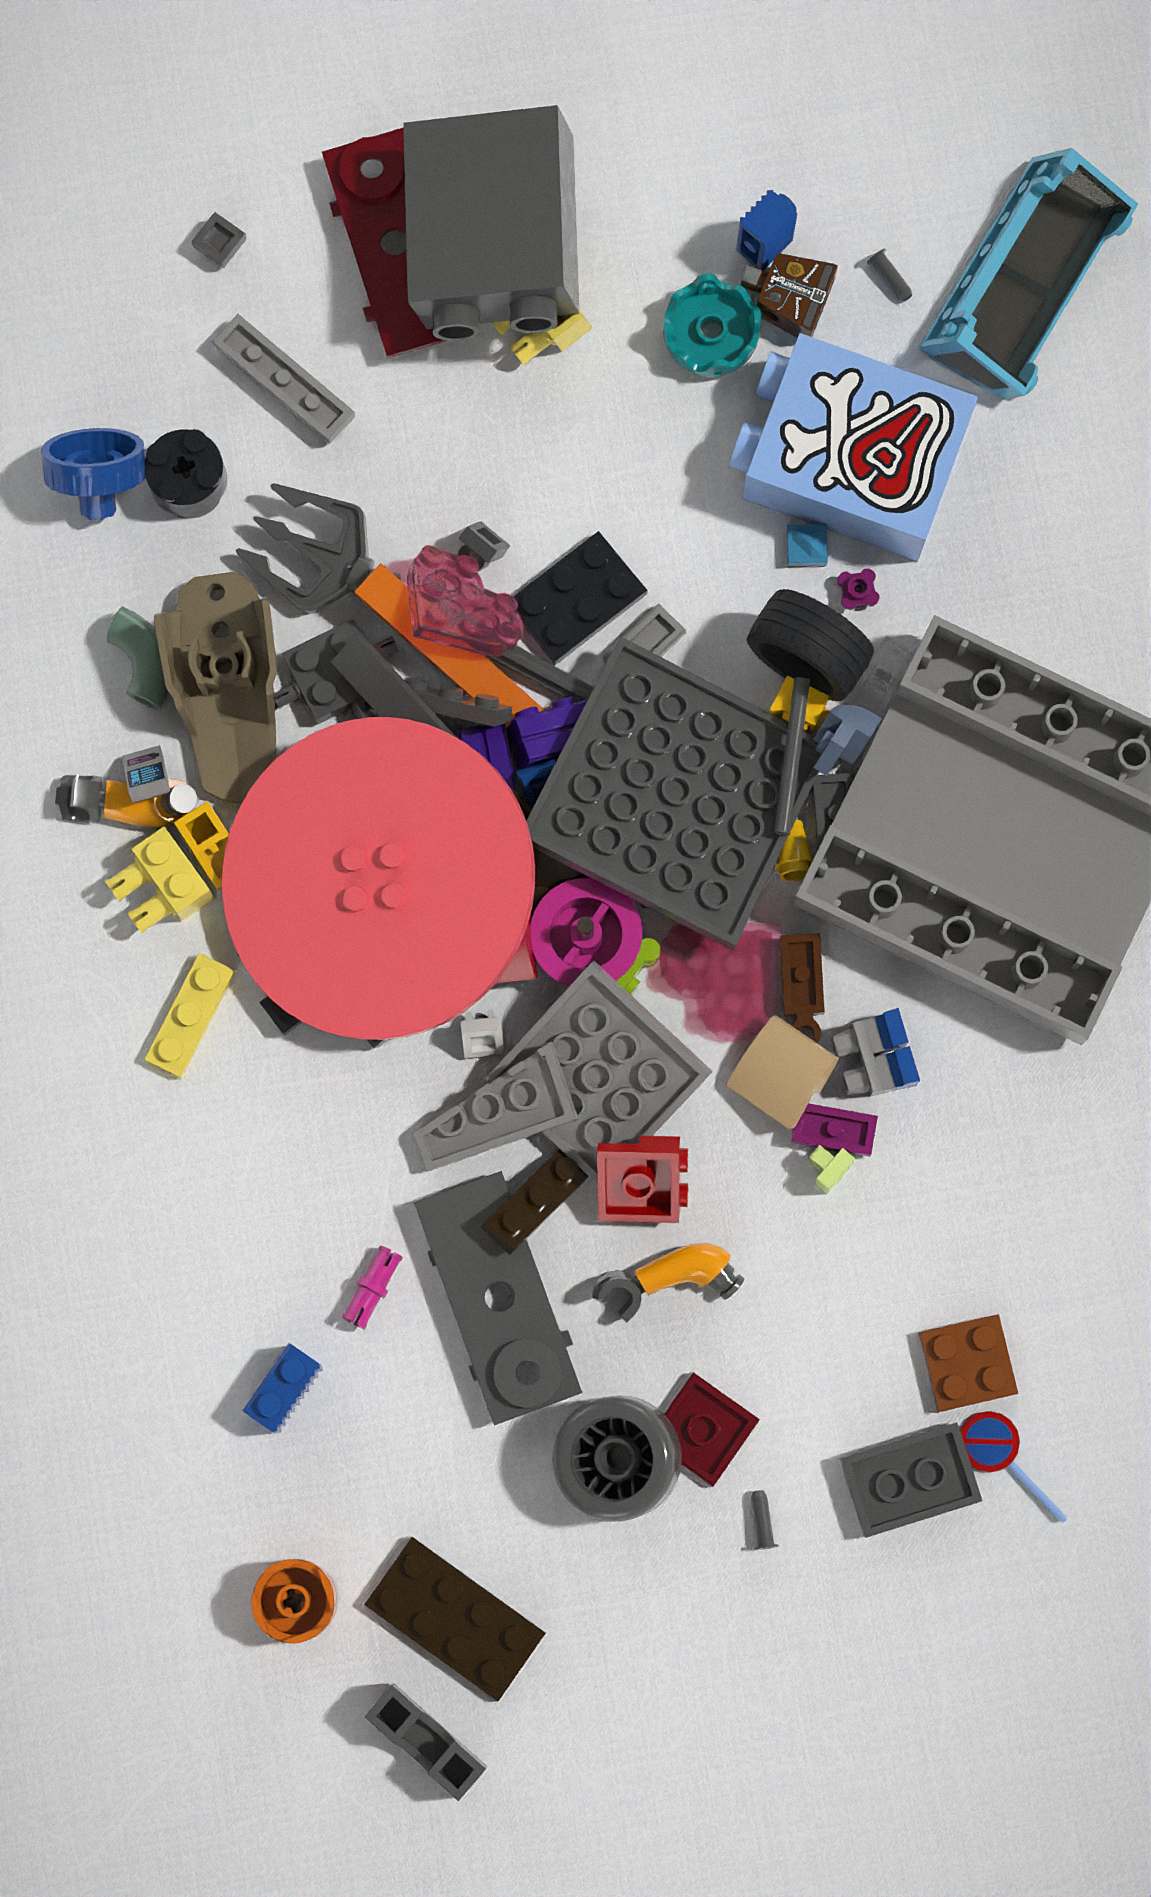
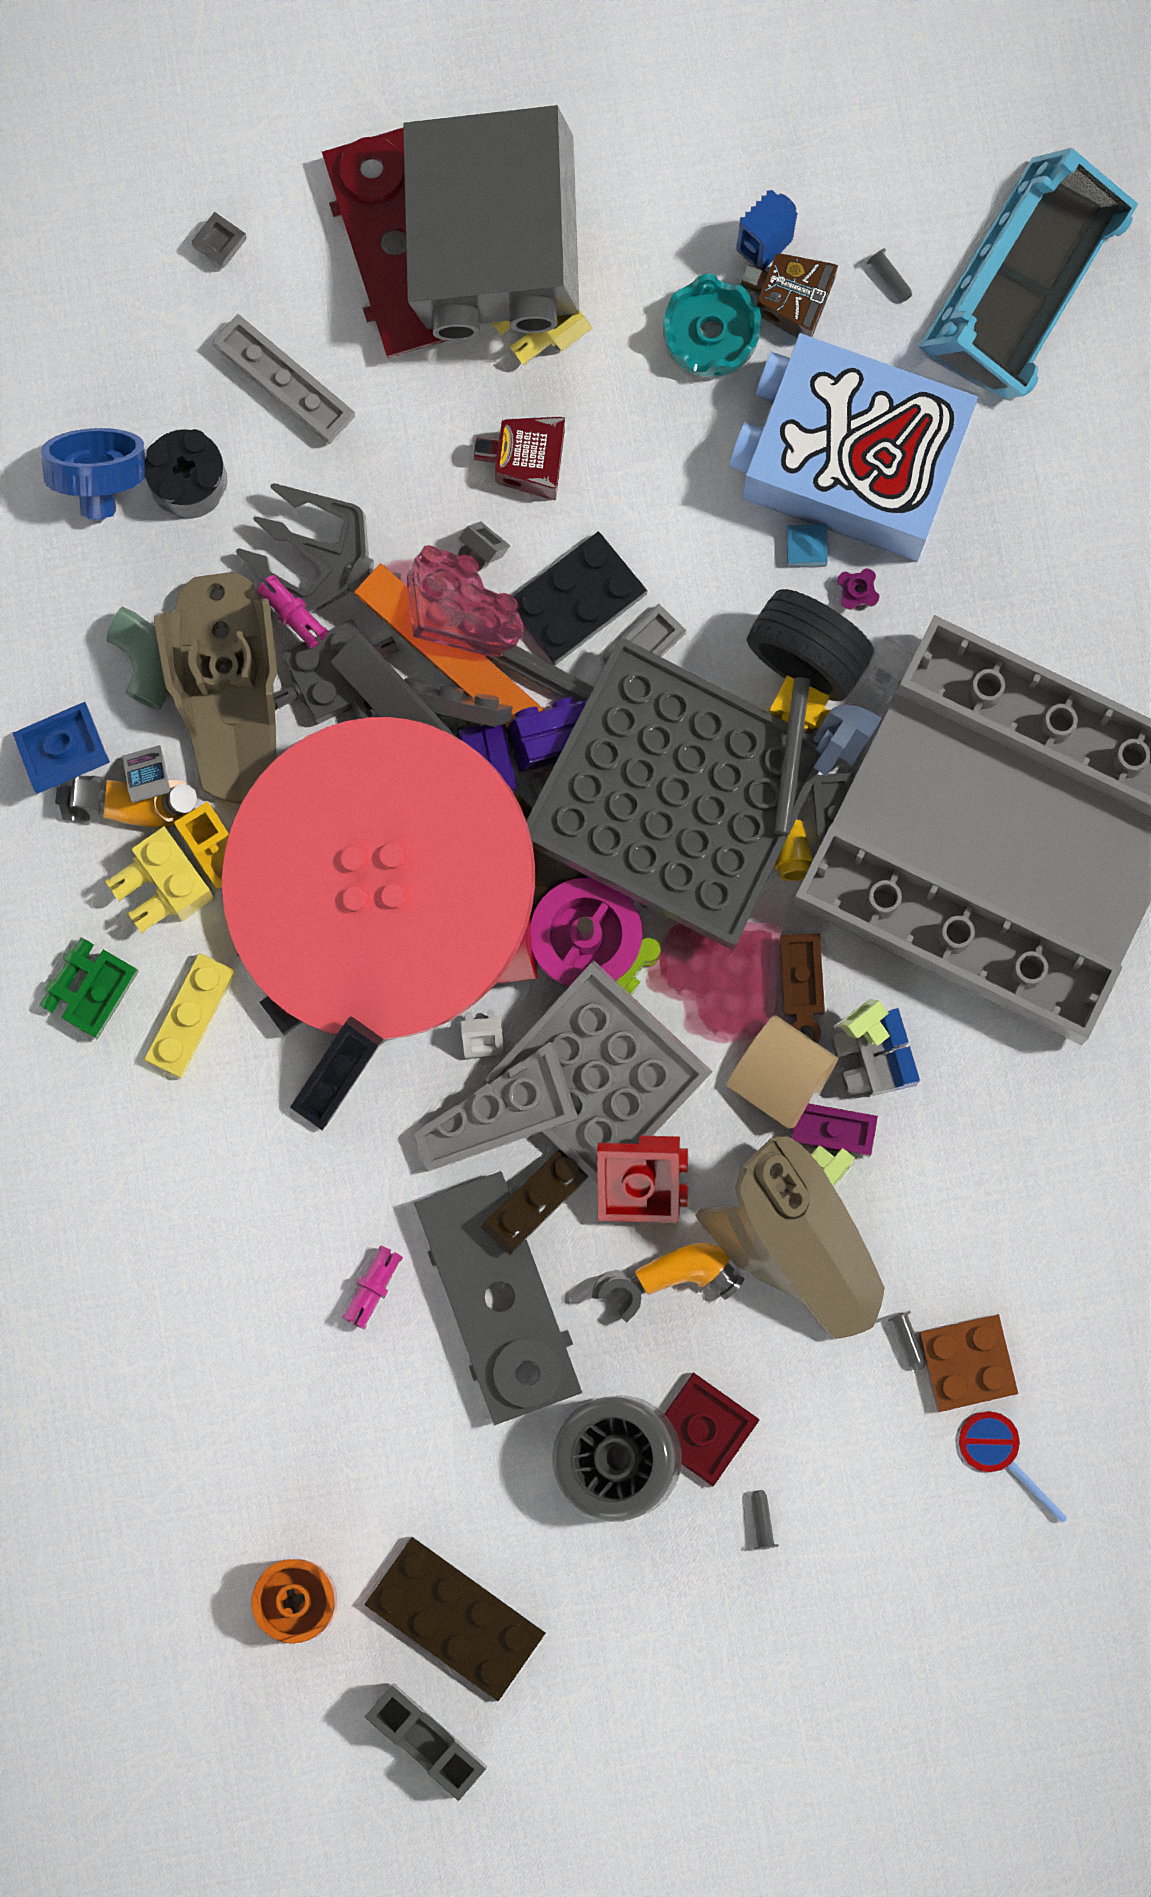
(60, 747): none -> blue plate
(99, 992): none -> green plate
(283, 1388): blue brick -> none
(292, 611): none -> dark pink pin
(336, 1073): none -> black plate
(526, 454): none -> dark red torso
(534, 779): blue brick -> none
(799, 1238): none -> dark tan piece
(866, 1022): none -> yellowish green tile
(908, 1340): none -> dark grey piece
(910, 1480): dark grey plate -> none

